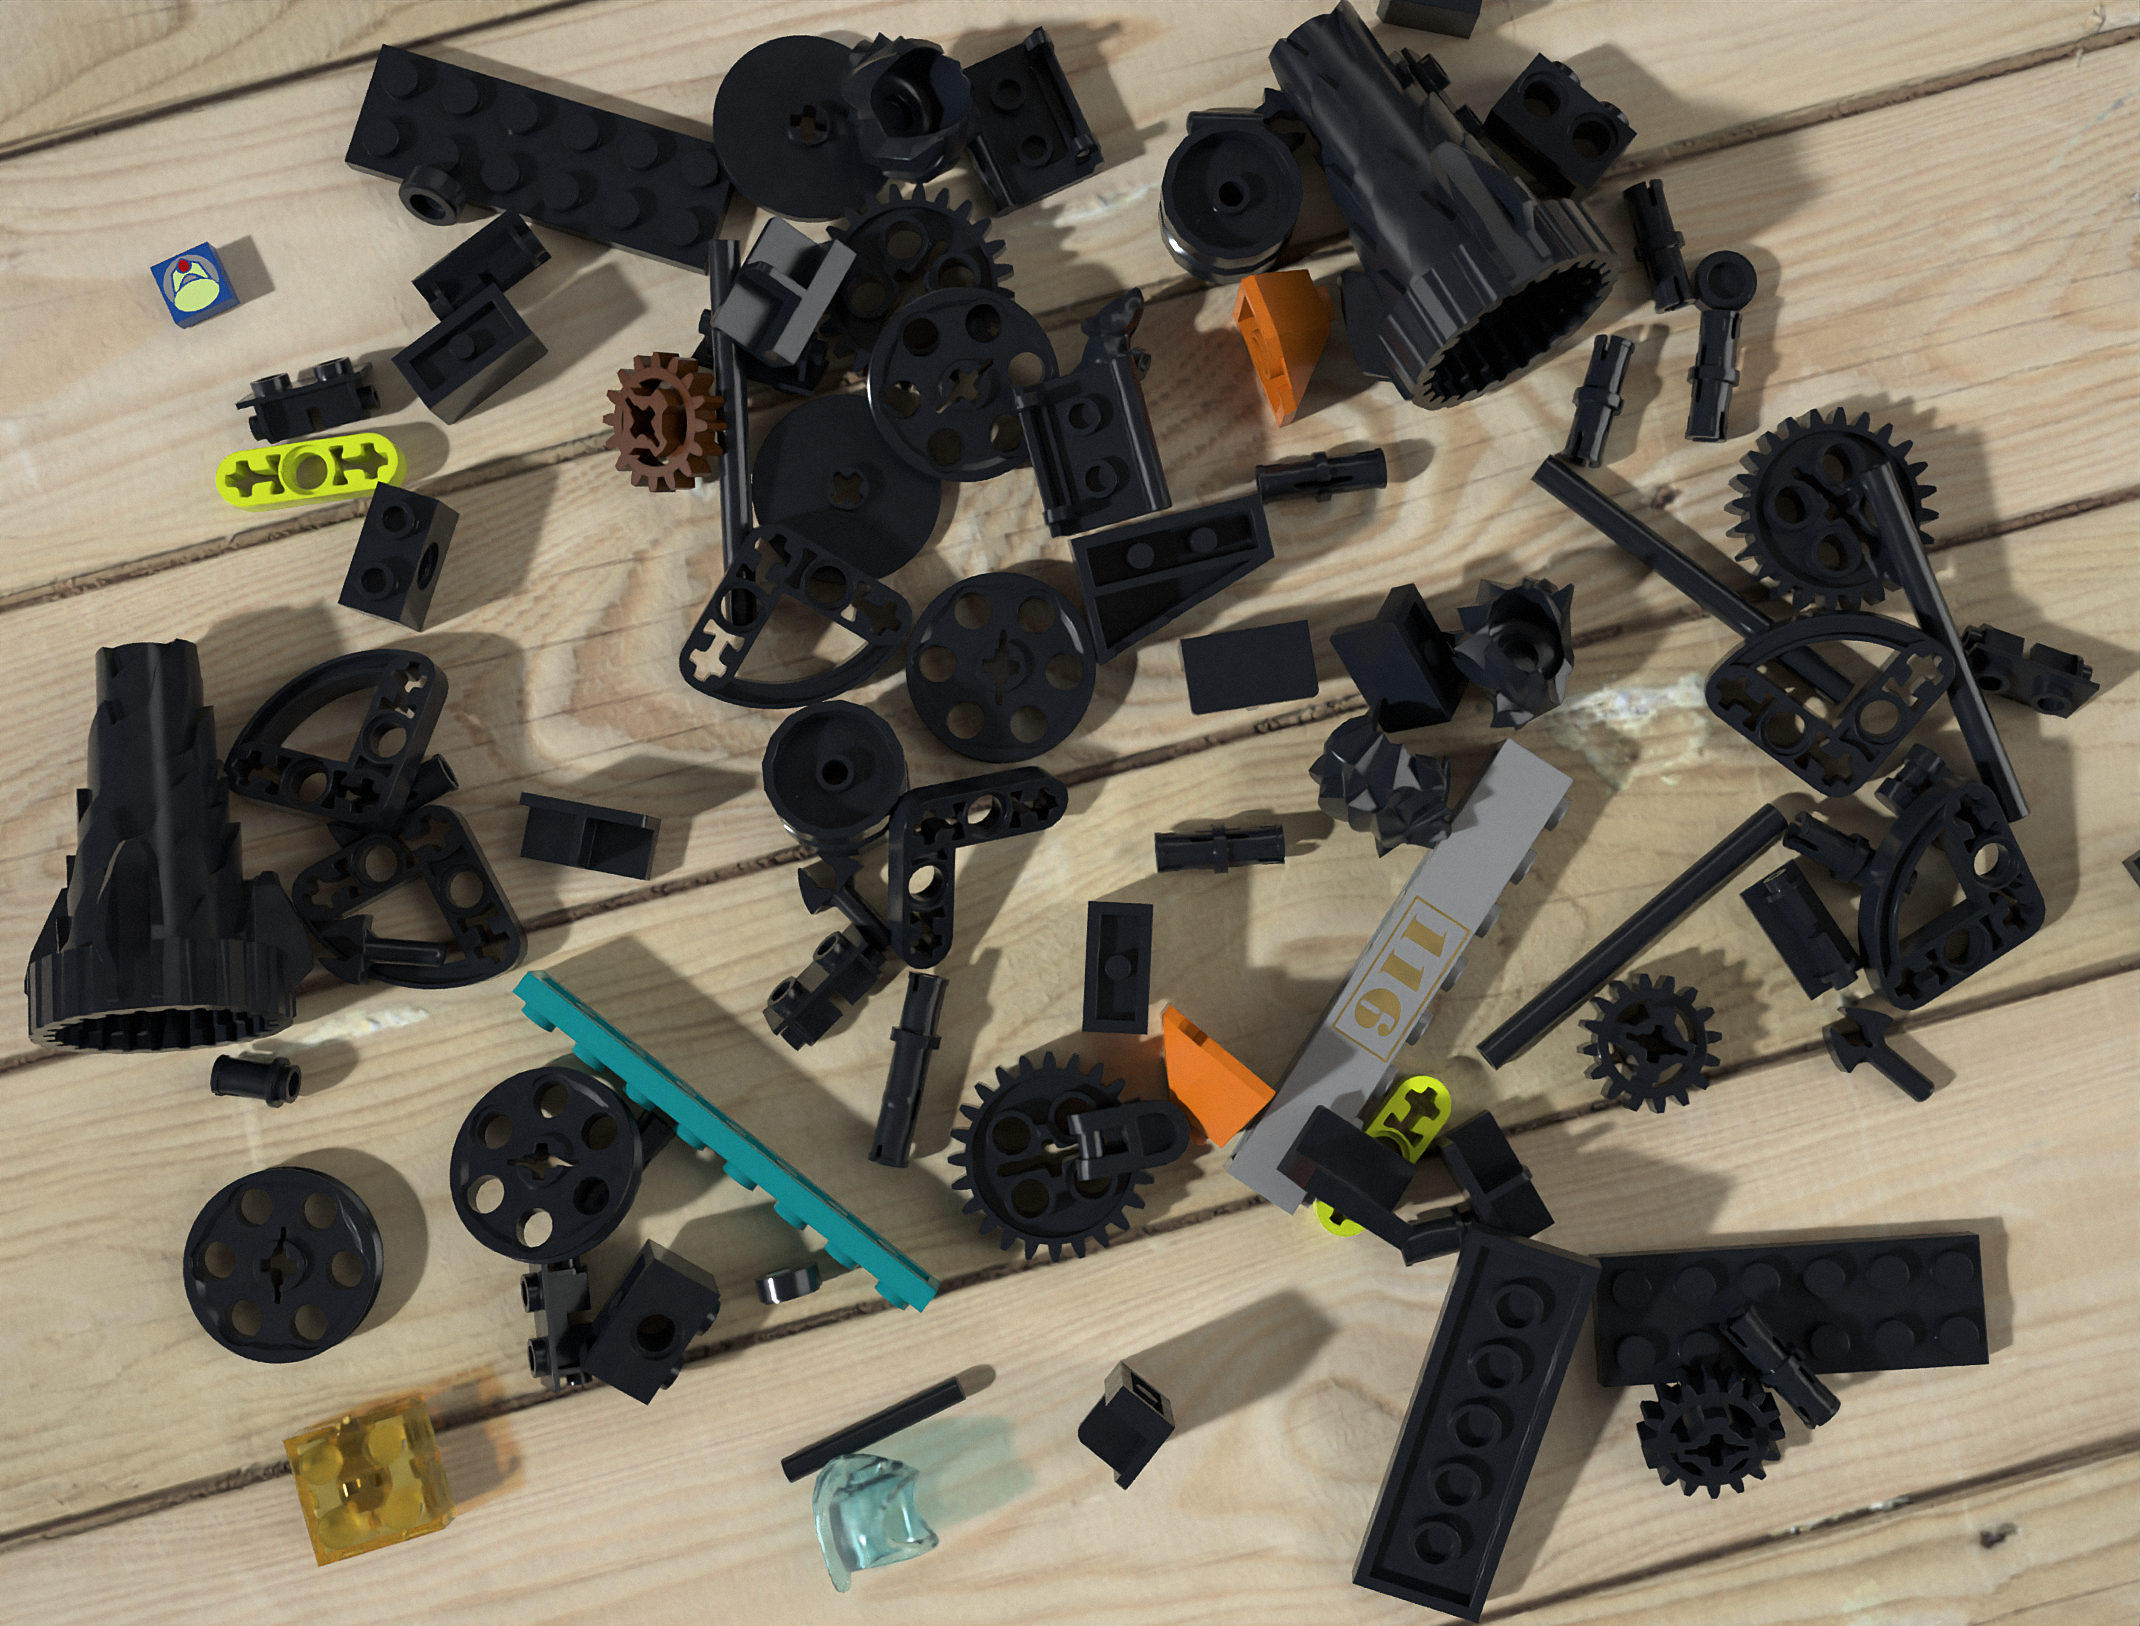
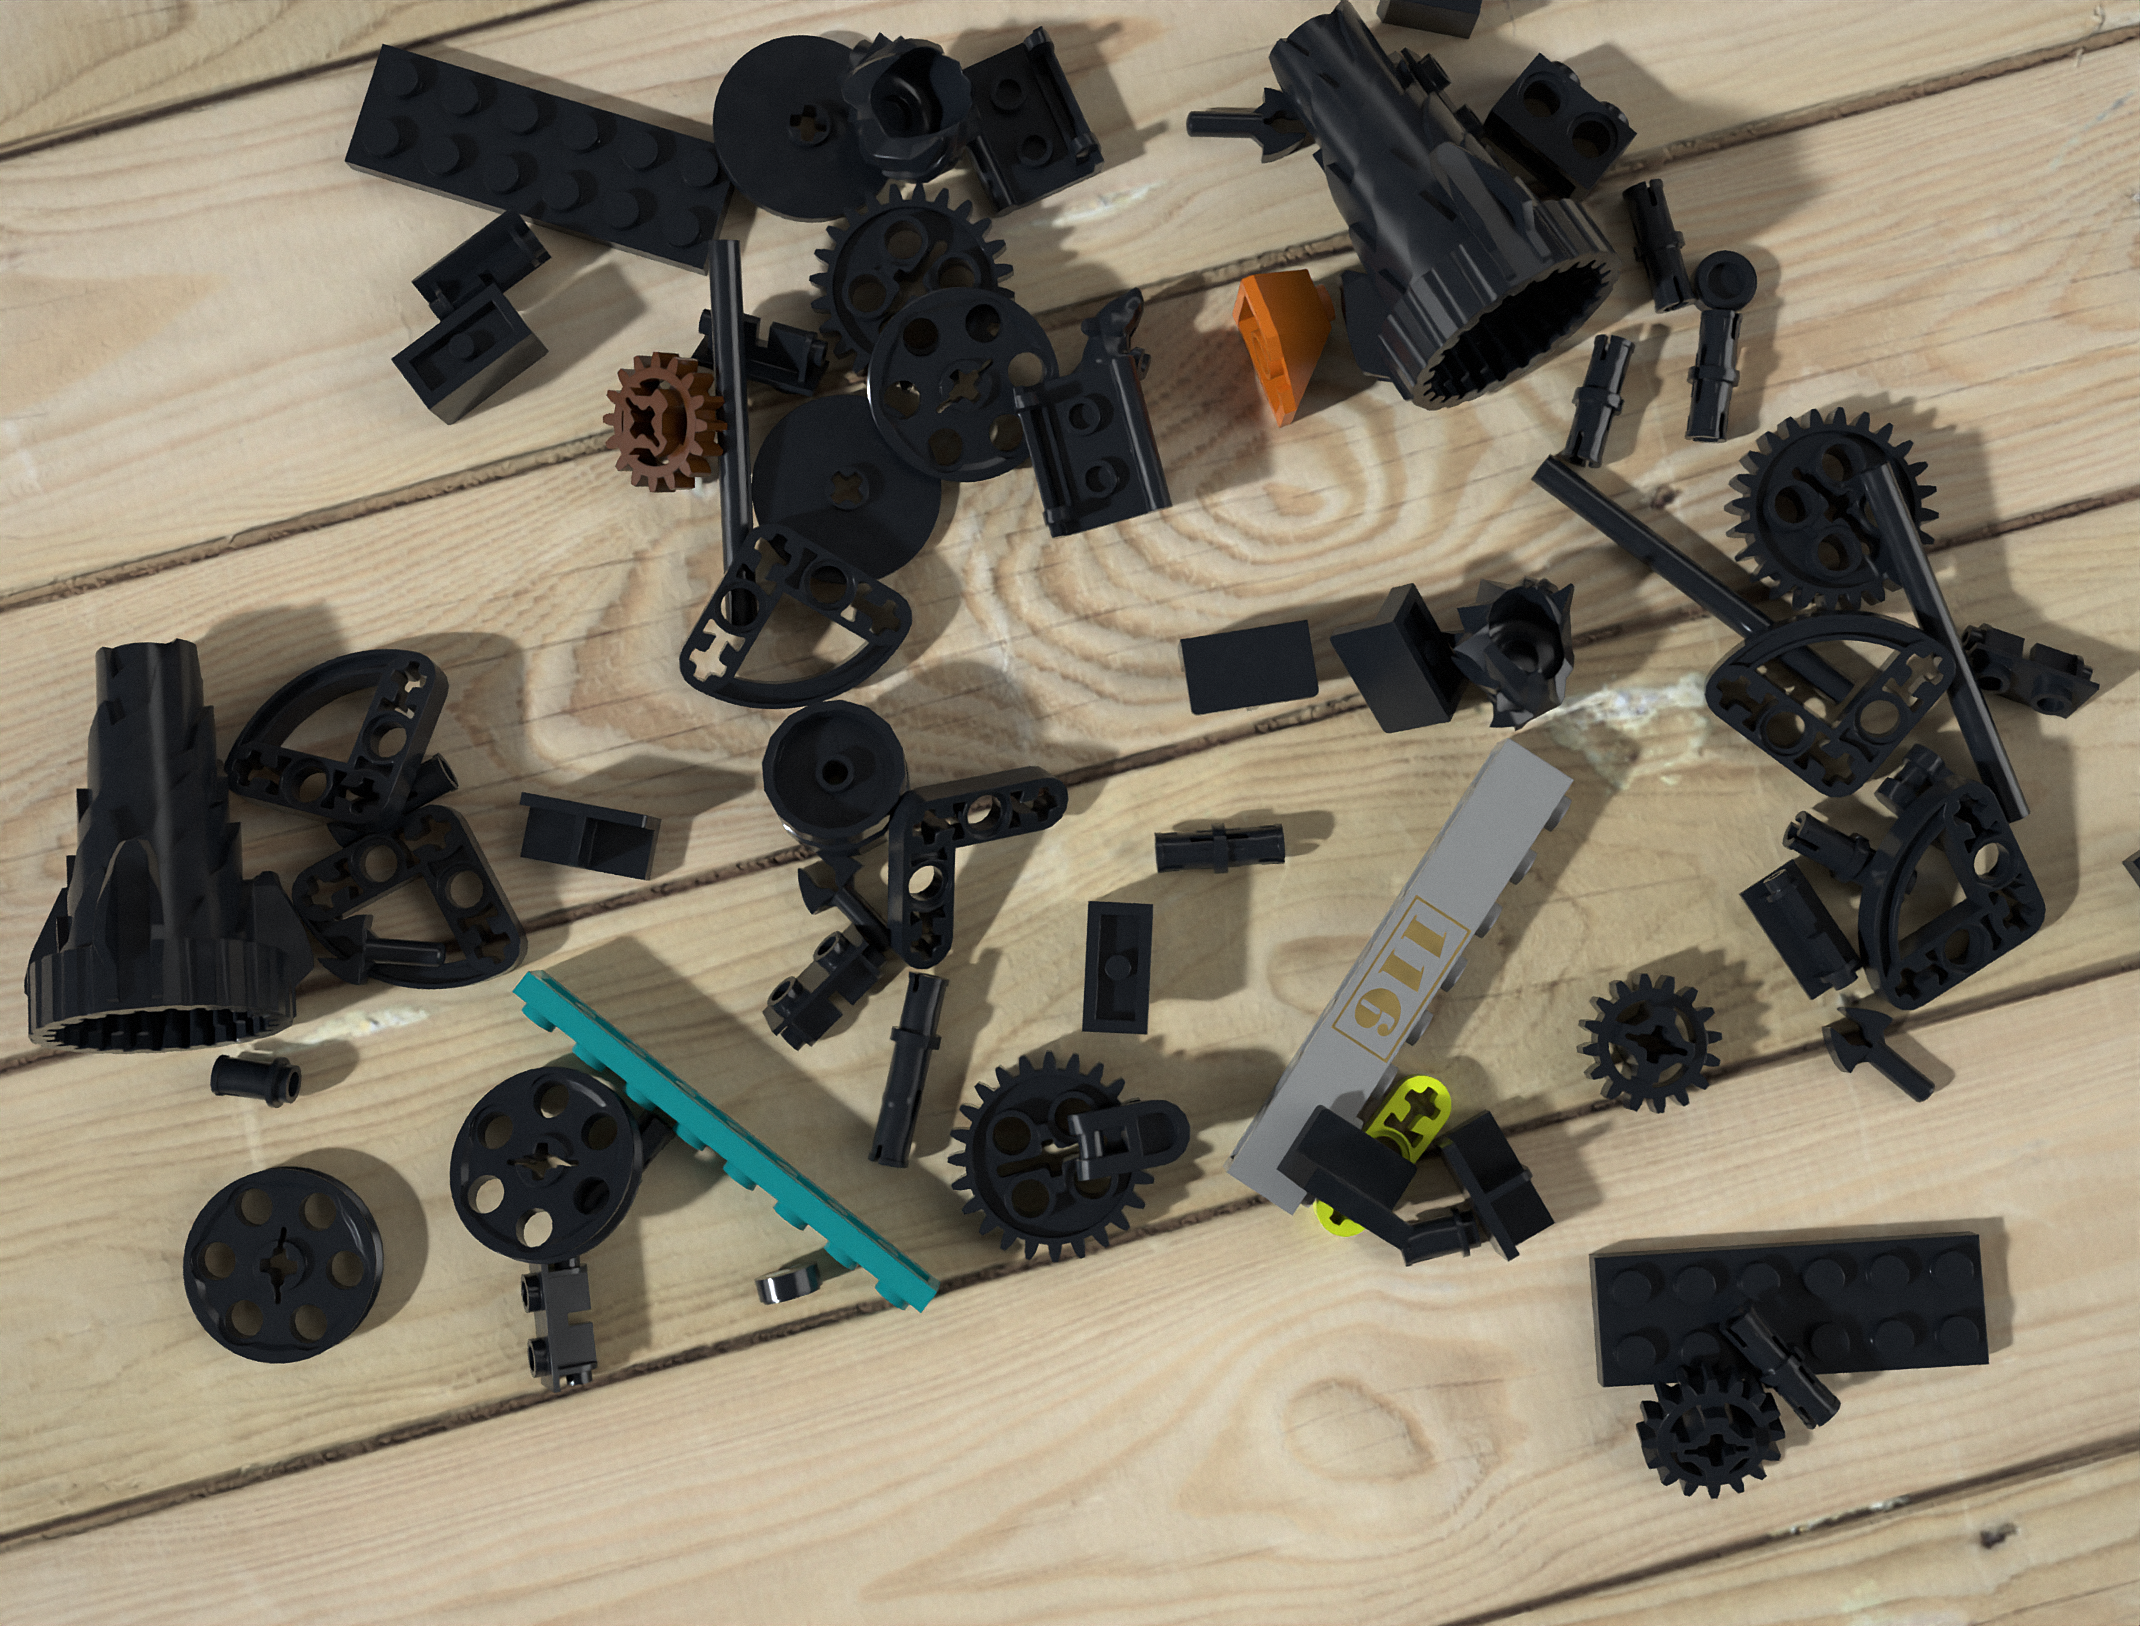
(195, 285): tile -> none
(269, 495): neon yellow beam -> none
(285, 405): black hinge -> none
(389, 1448): clear yellow piece -> none
(399, 557): black brick -> none
(432, 196): black tile -> none
(652, 1285): black brick -> none
(781, 293): black panel -> none
(868, 1515): clear light blue piece -> none
(873, 1429): black bar -> none
(978, 646): black wedge -> none
(1127, 1424): black panel -> none
(1162, 567): black wedge -> none
(1208, 1081): orange slope -> none
(1263, 197): black wheel -> none
(1321, 476): black pin -> none
(1382, 786): black hair -> none
(1475, 1421): black plate -> none
(1632, 936): black piece -> none

